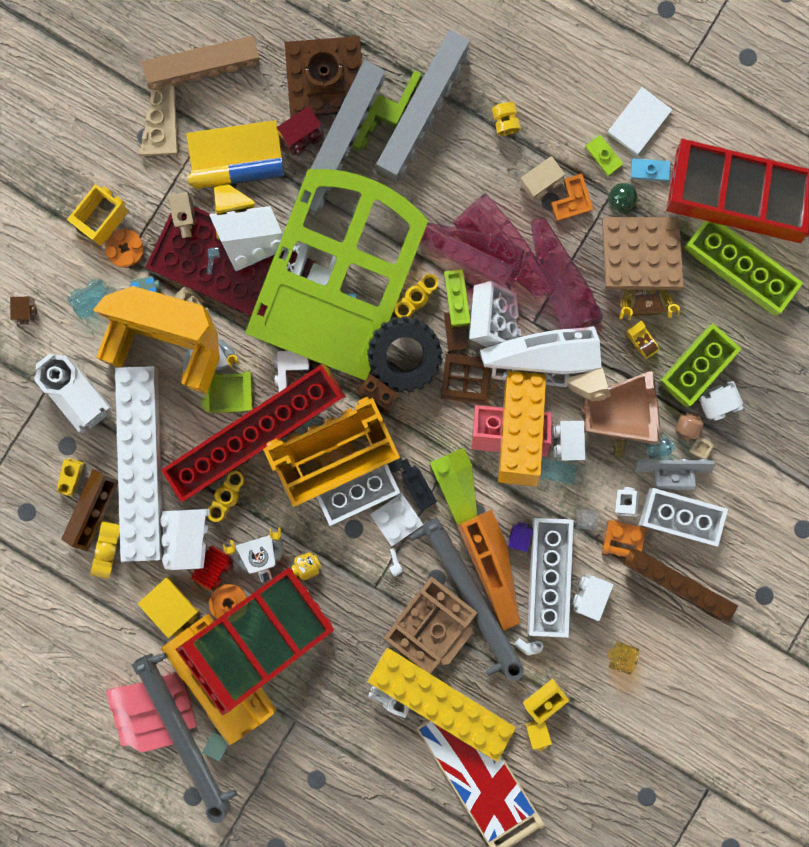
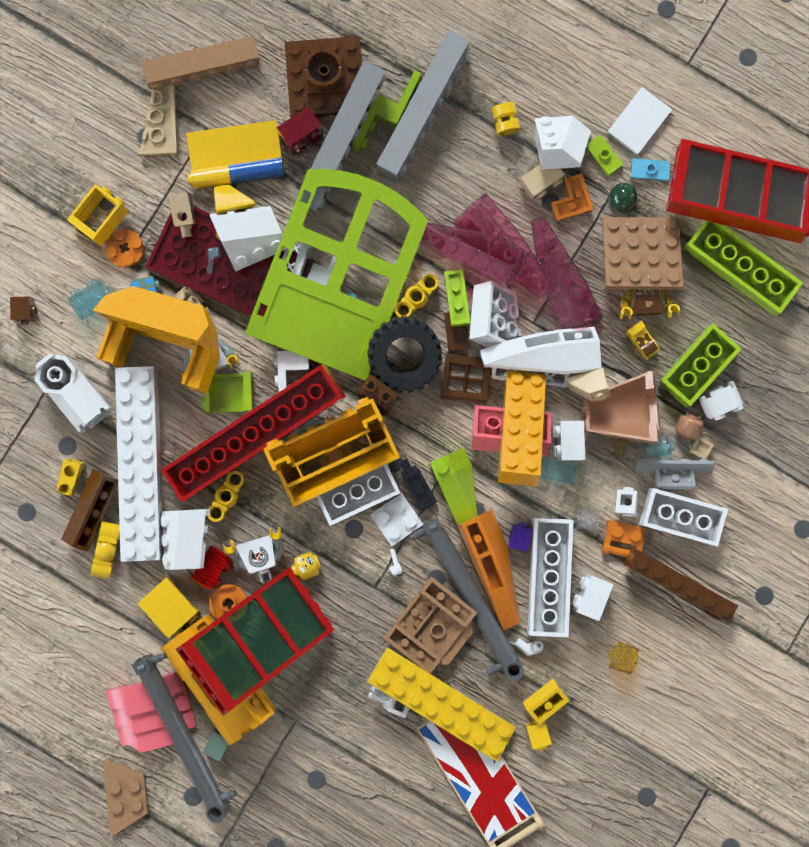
(125, 795): none -> medium nougat wing
(560, 141): none -> white wedge

